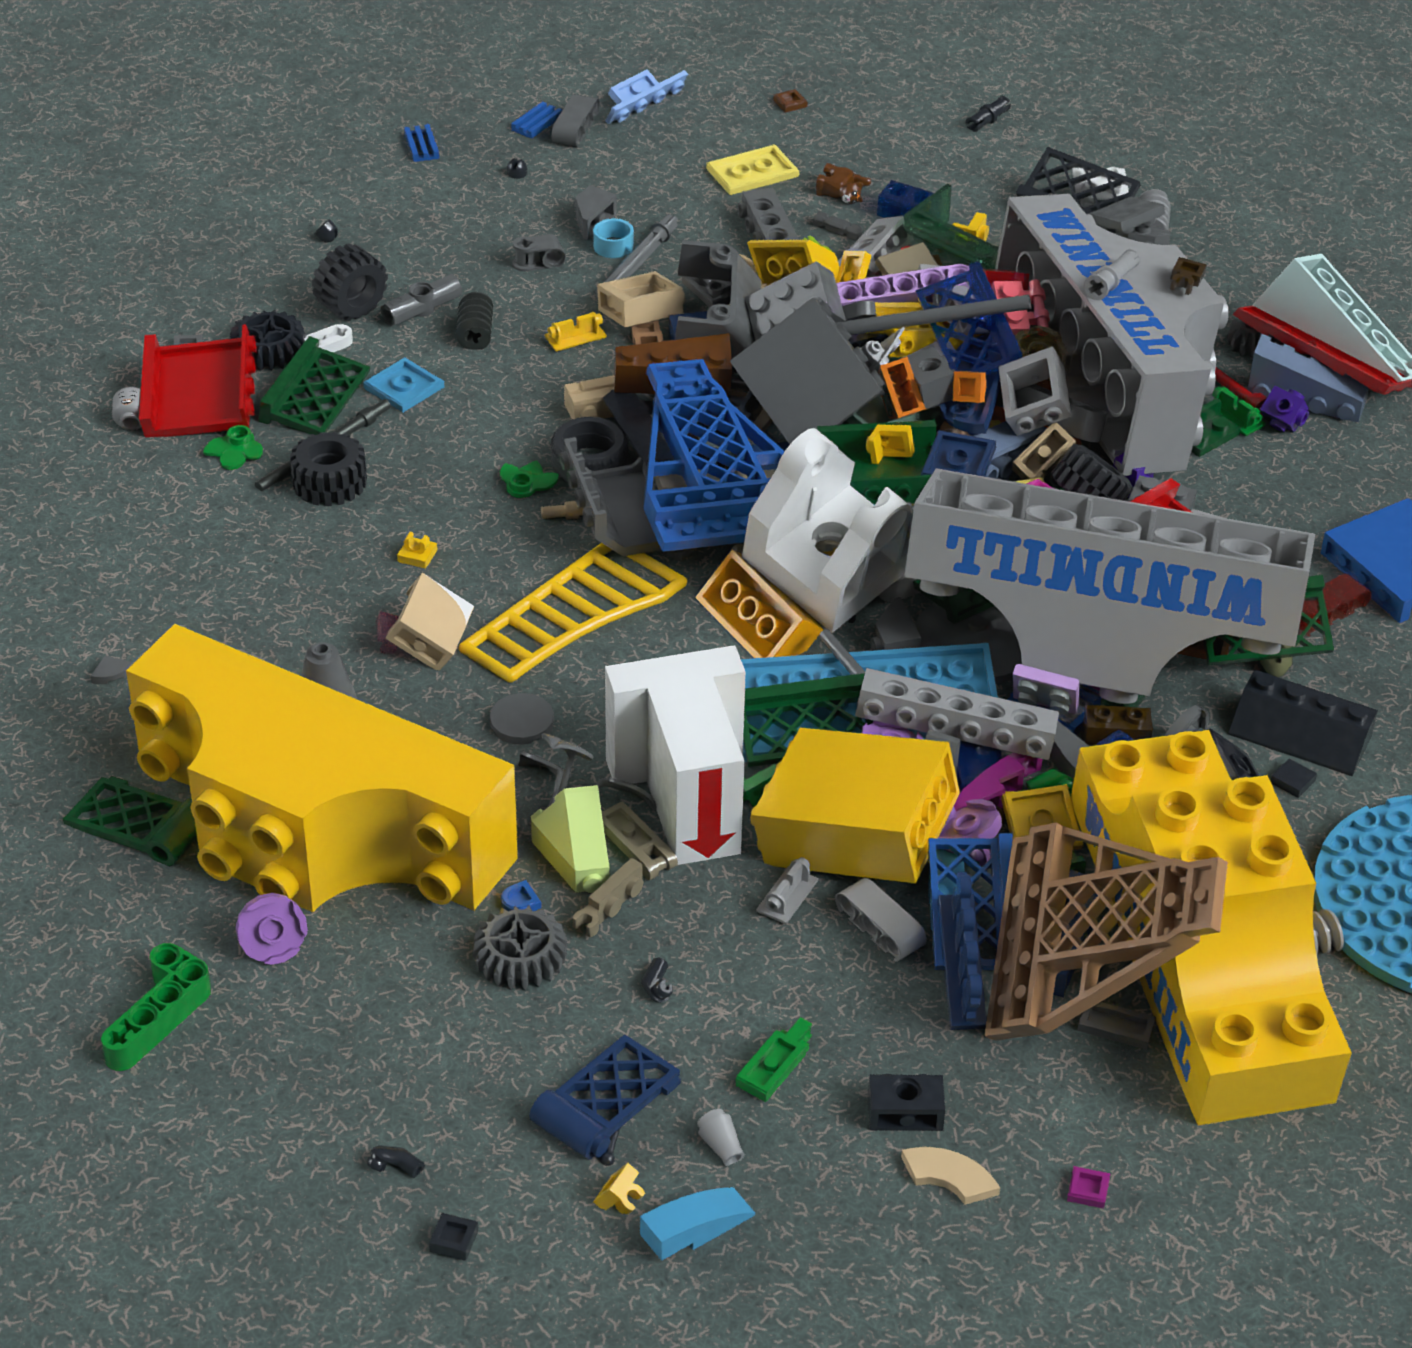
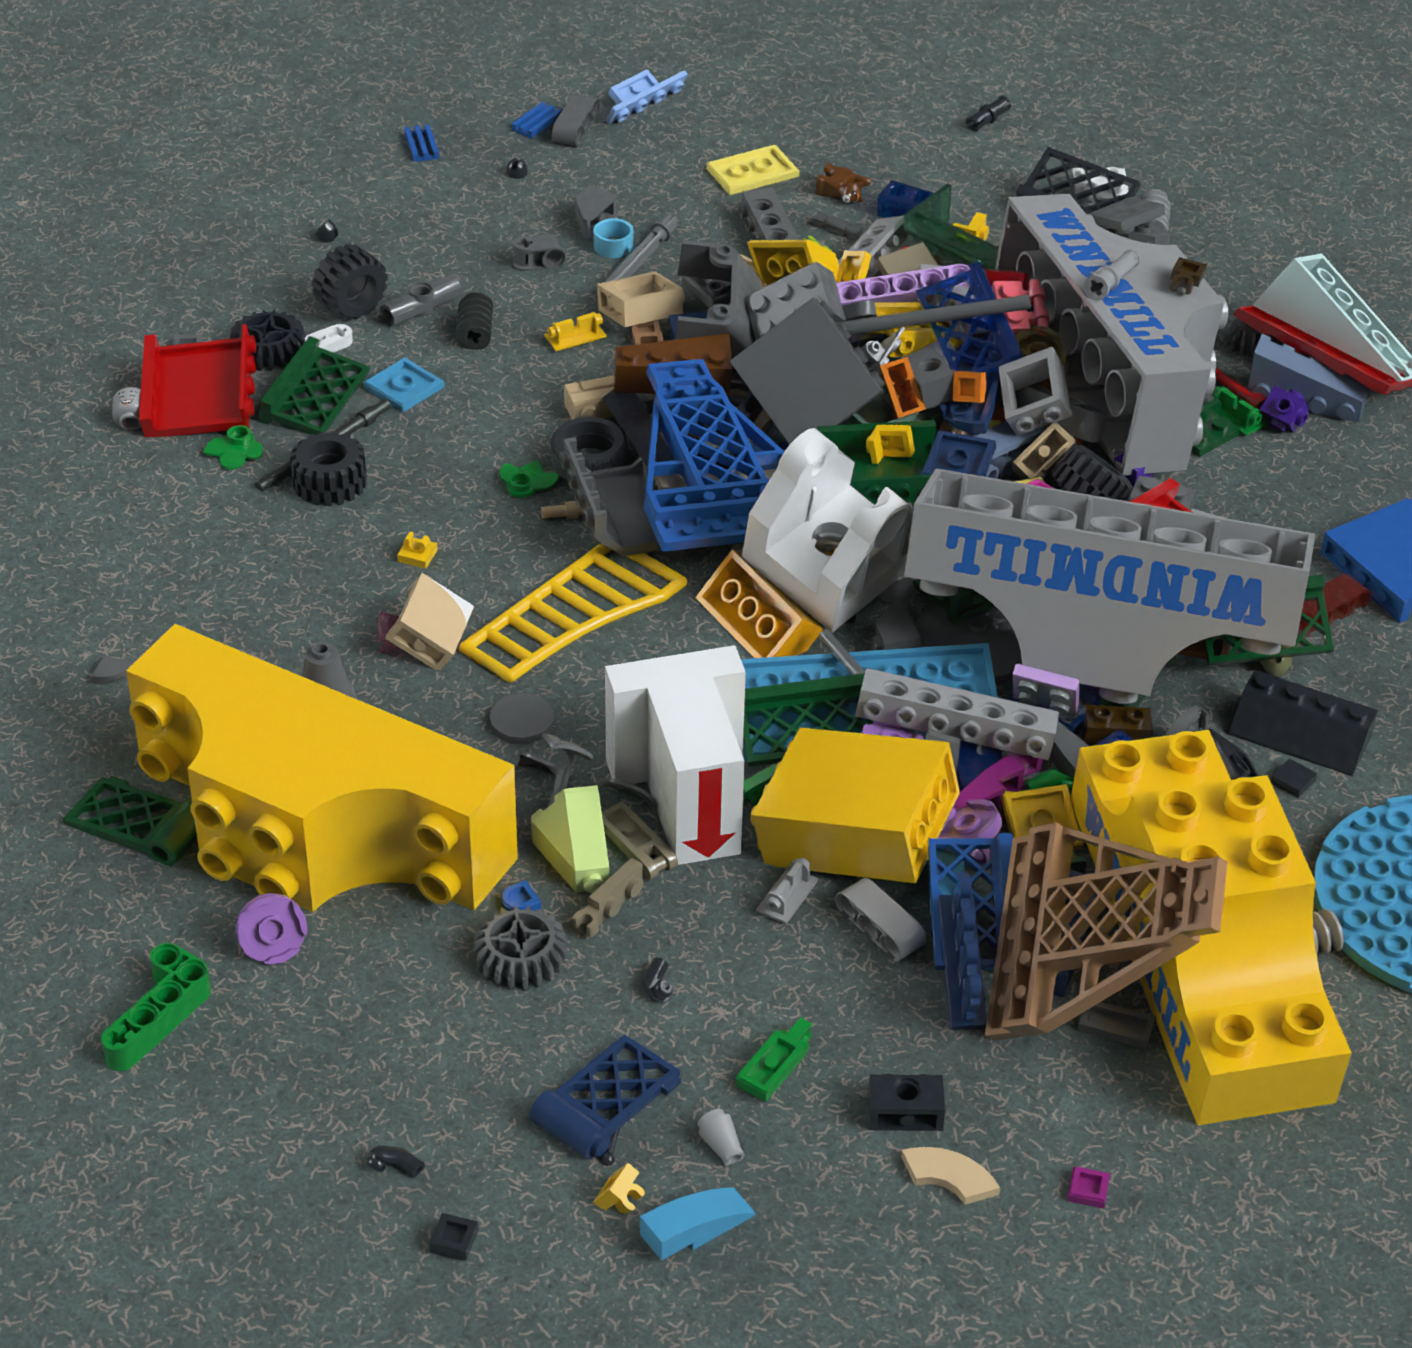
(790, 100): reddish brown tile -> none

